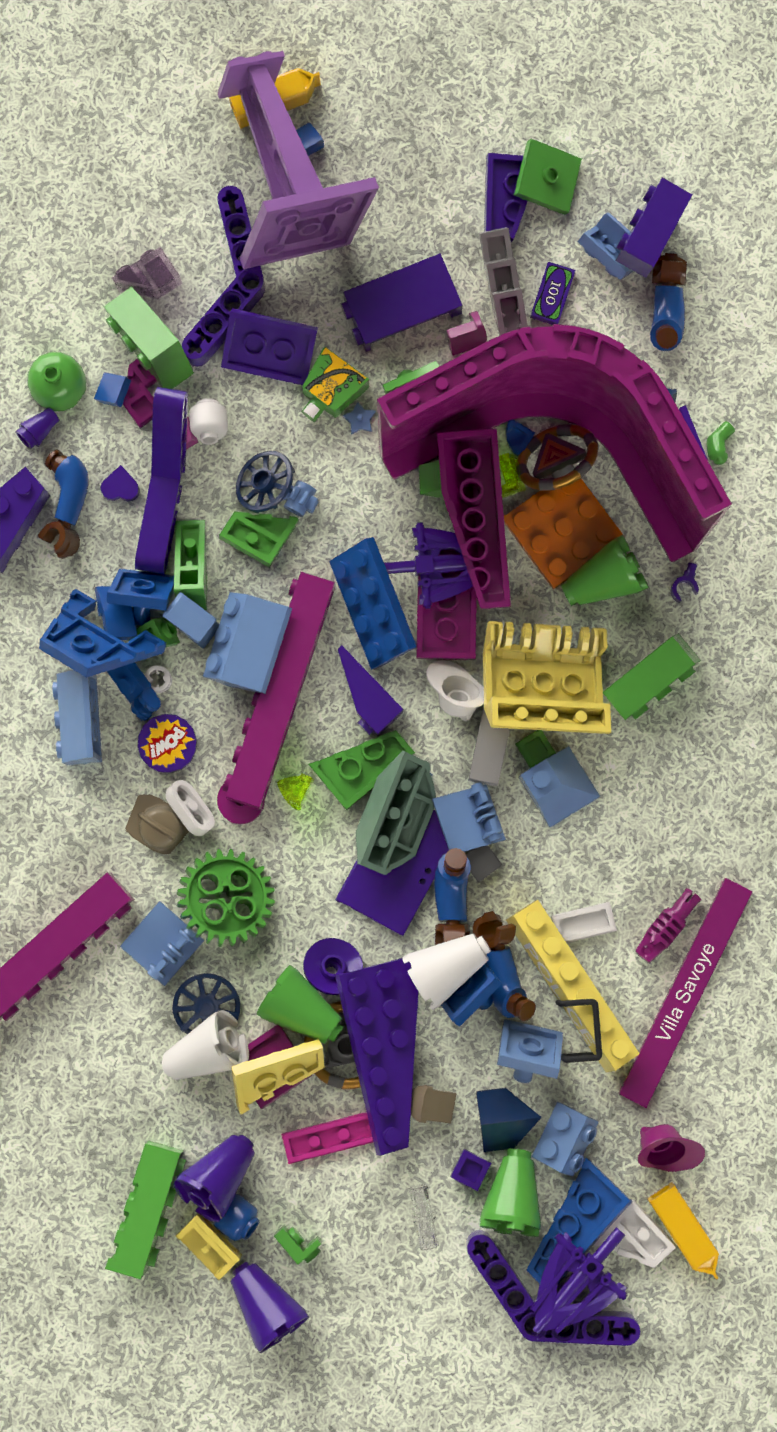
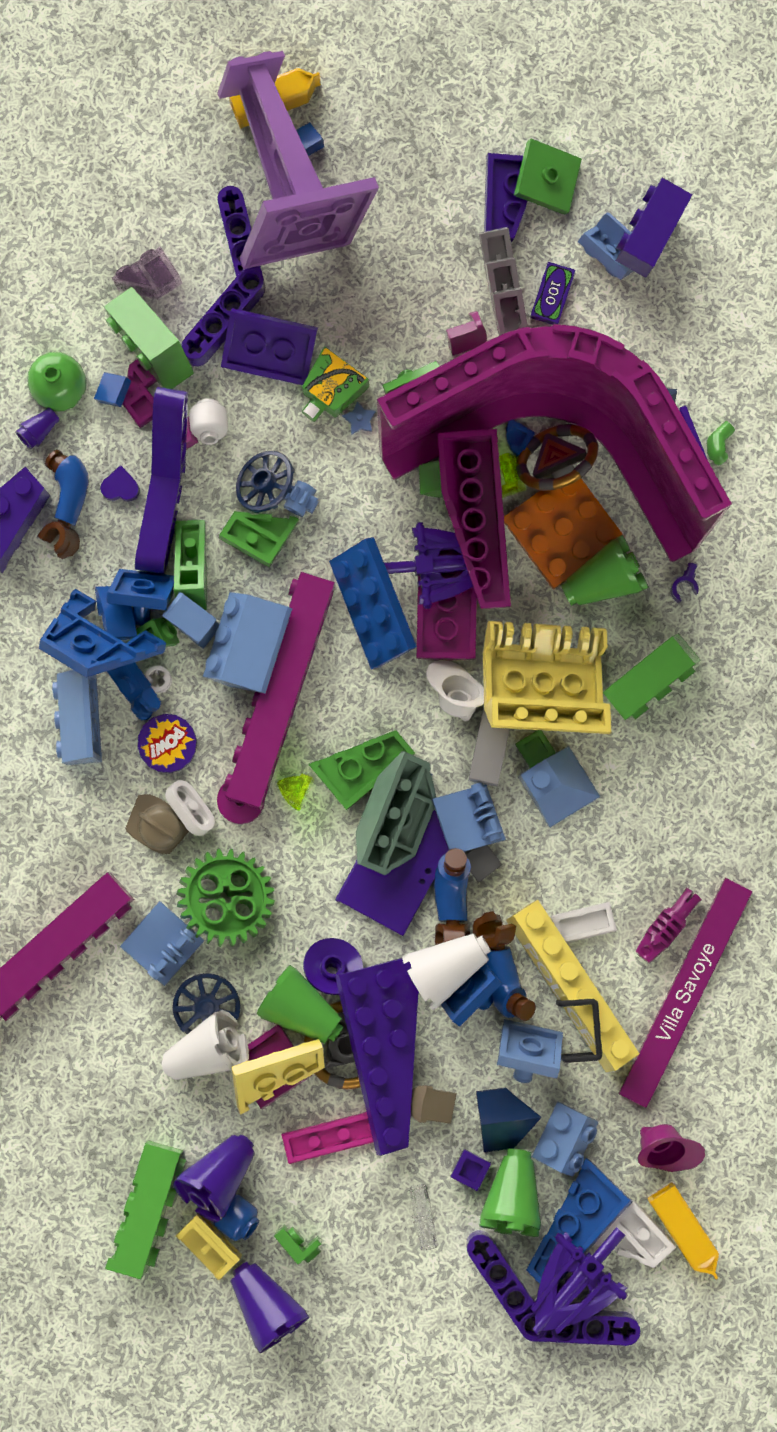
(370, 699): dark purple slope -> none
(401, 301): dark purple panel -> none
(669, 305): piece -> none

